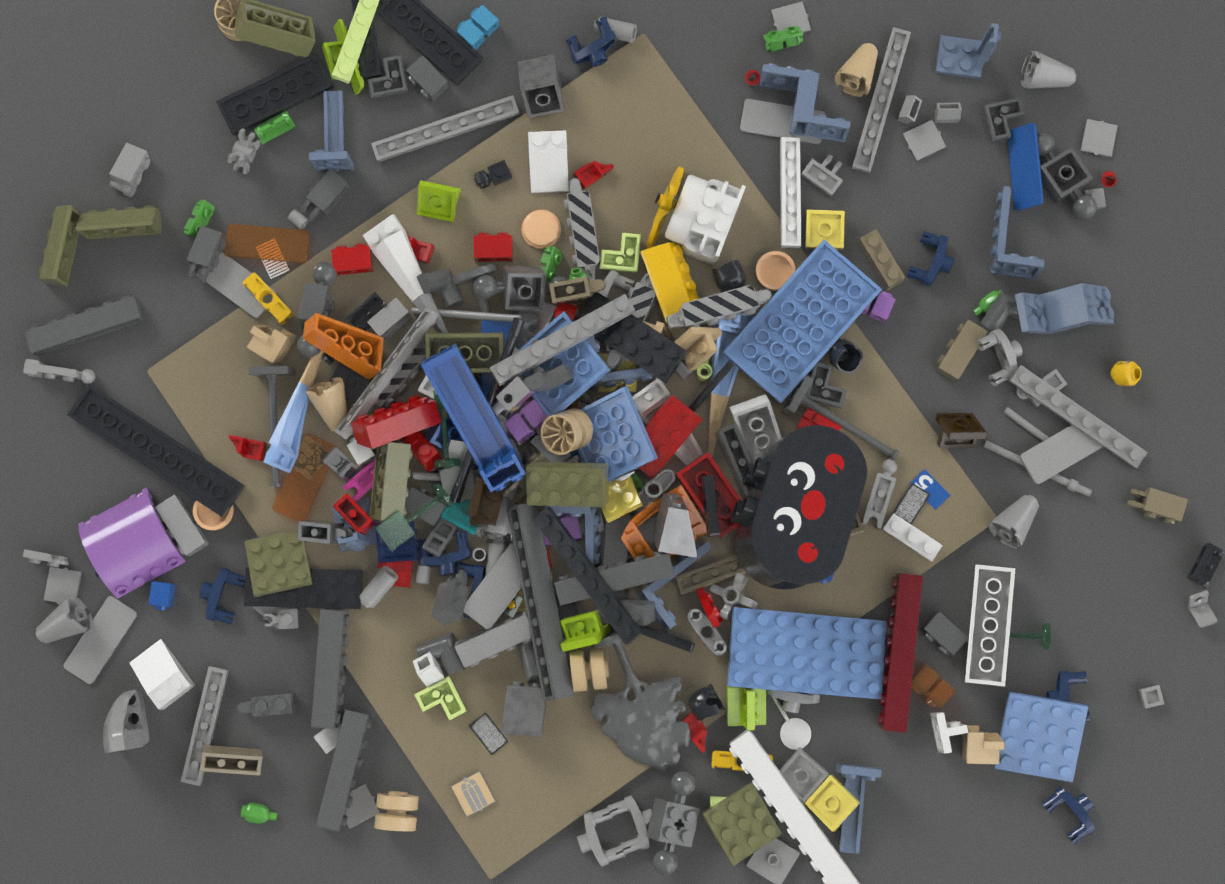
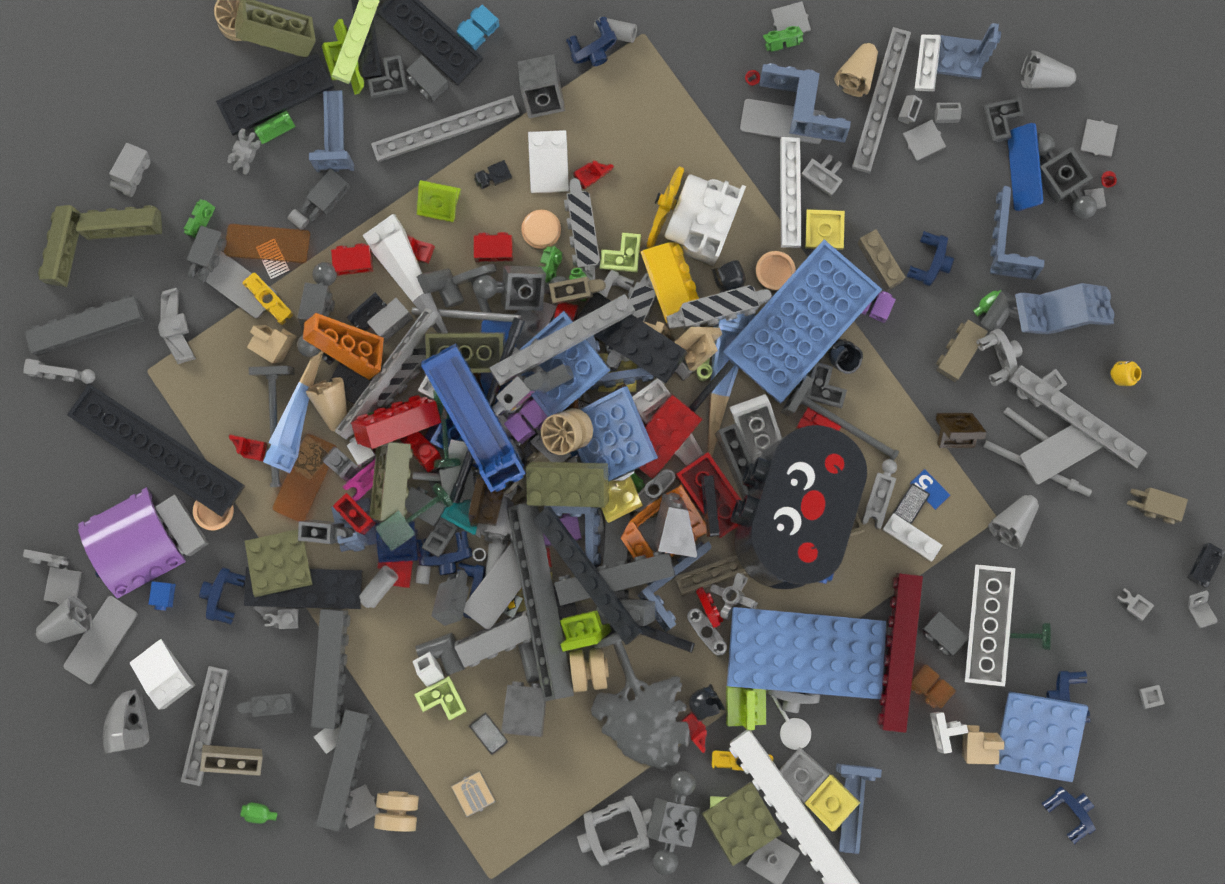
(173, 326): none -> light grey plate
(927, 62): none -> white plate
(1138, 606): none -> light grey plate

